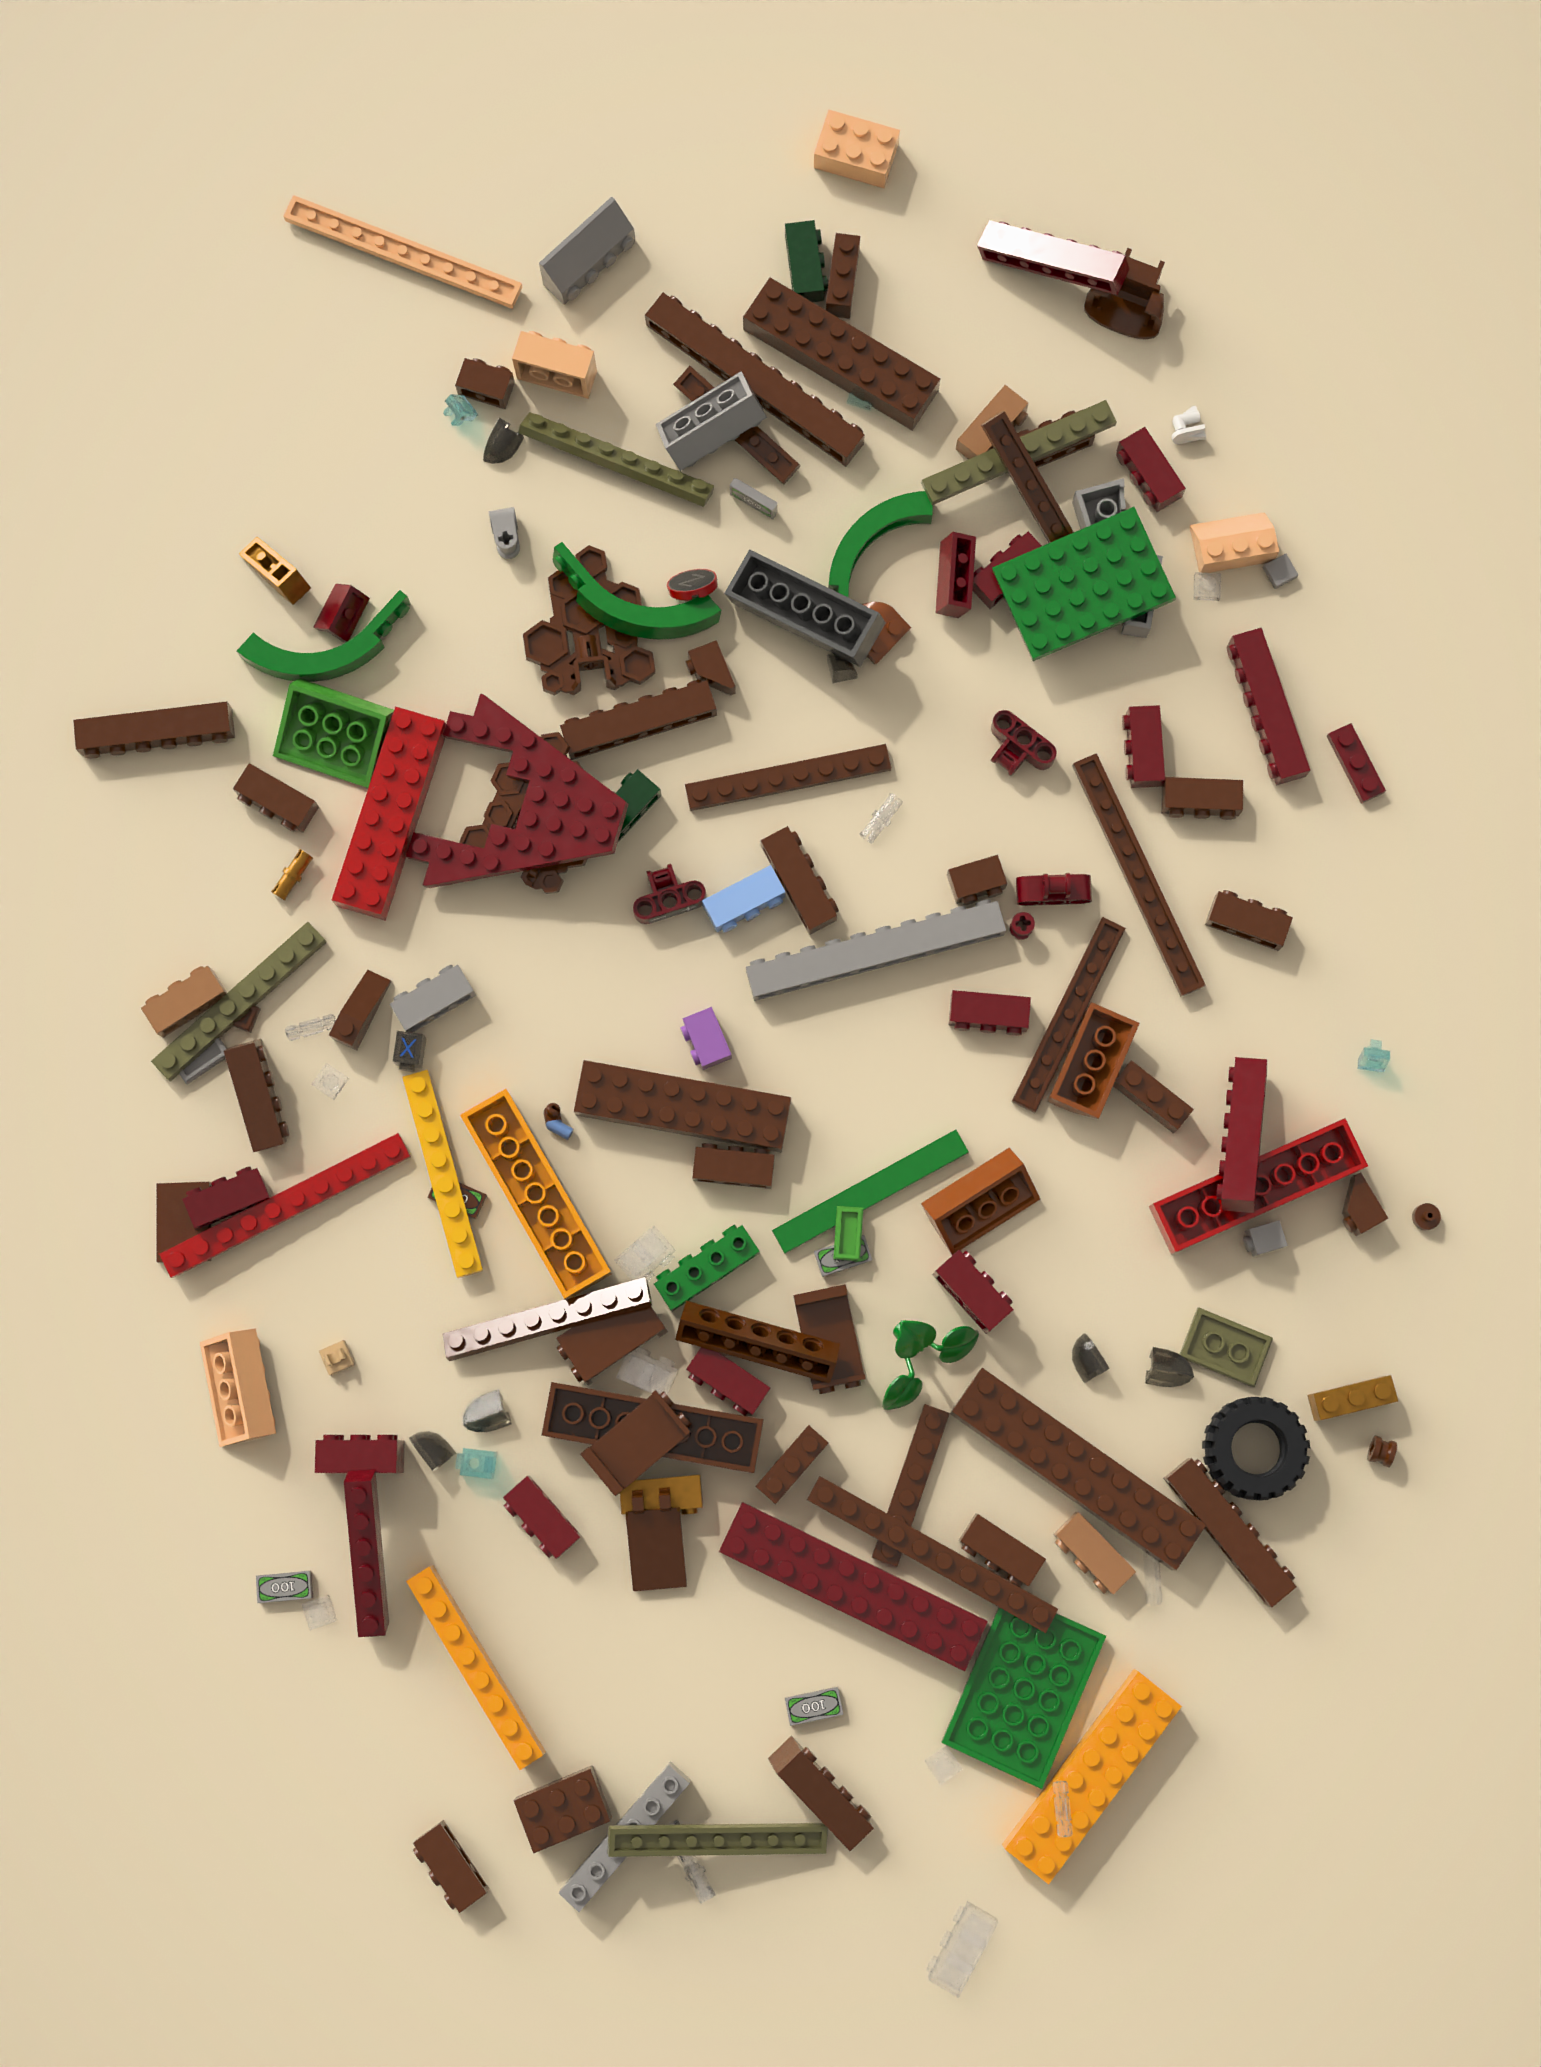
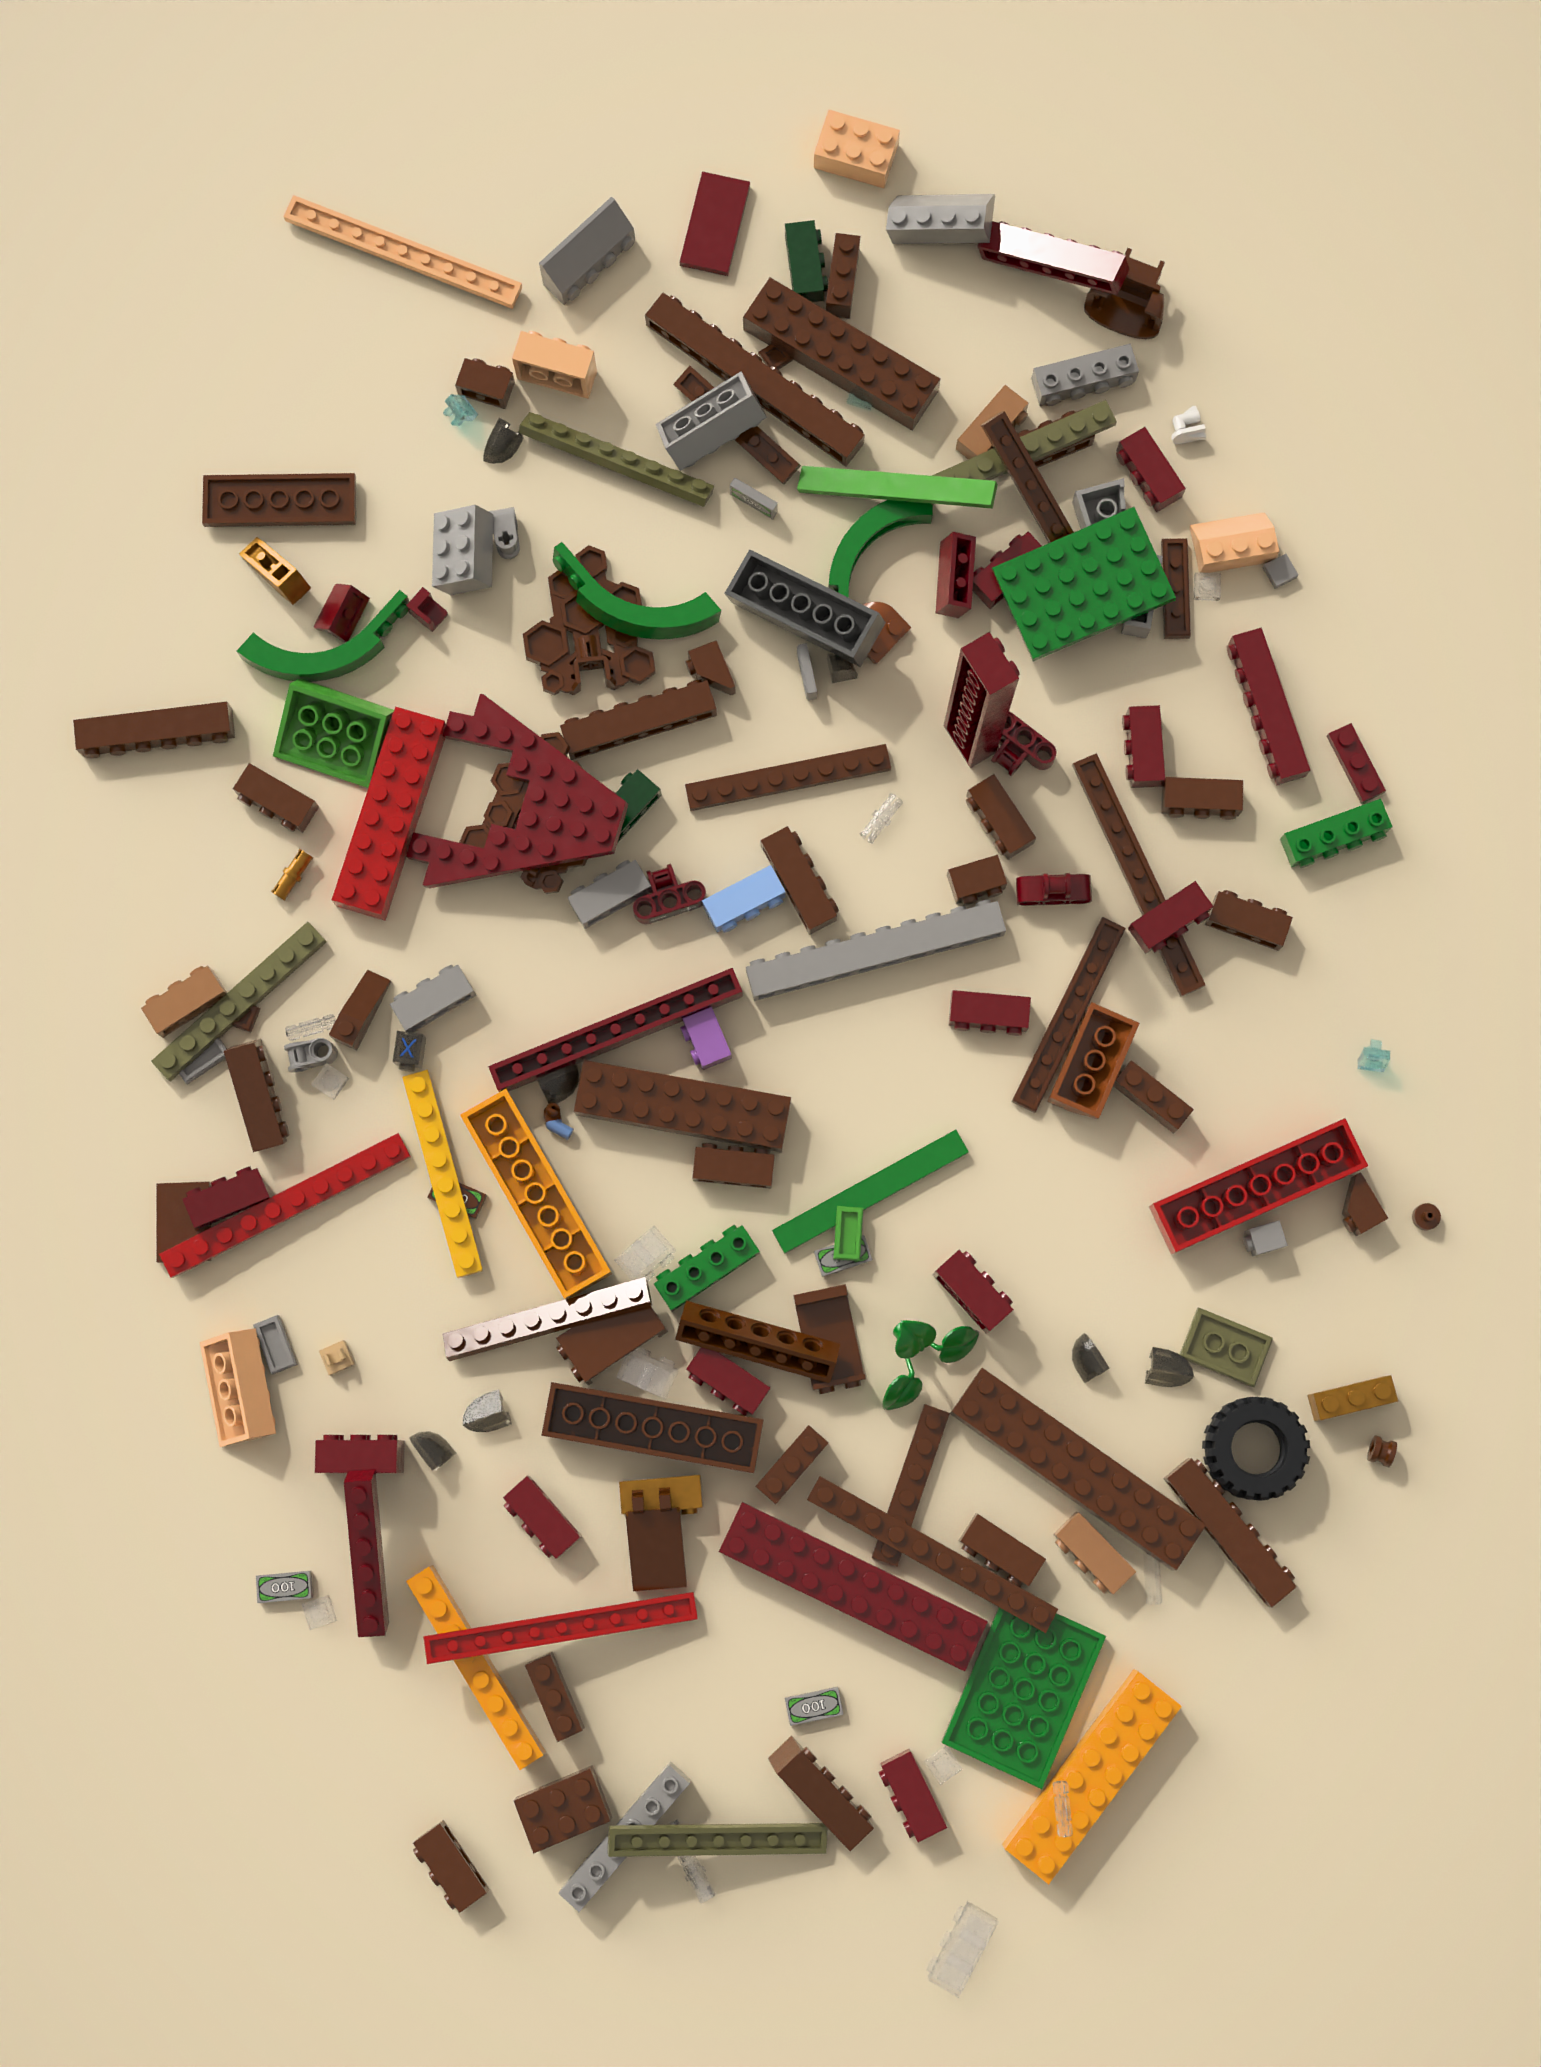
(275, 1344): none -> light grey tile
(279, 500): none -> reddish brown plate
(304, 1054): none -> light grey piece
(426, 609): none -> dark red panel
(462, 550): none -> light grey brick
(486, 1466): clear light blue brick -> none
(554, 1696): none -> reddish brown brick
(559, 1084): none -> clear smoke brick
(559, 1628): none -> red plate
(609, 893): none -> light grey brick
(616, 1031): none -> dark red brick
(637, 1442): reddish brown panel -> none
(691, 583): tile -> none
(715, 223): none -> dark red tile
(774, 358): none -> reddish brown tile
(806, 672): none -> light grey tile
(897, 486): none -> bright green tile
(912, 1796): none -> dark red brick
(940, 218): none -> light grey slope
(980, 698): none -> dark red brick
(981, 1200): dark orange slope -> none
(1000, 817): none -> reddish brown brick
(1027, 920): dark red bush -> none
(1085, 375): none -> light grey brick
(1171, 918): none -> dark red brick
(1175, 565): none -> reddish brown tile
(1244, 1135): dark red brick -> none
(1336, 833): none -> green brick

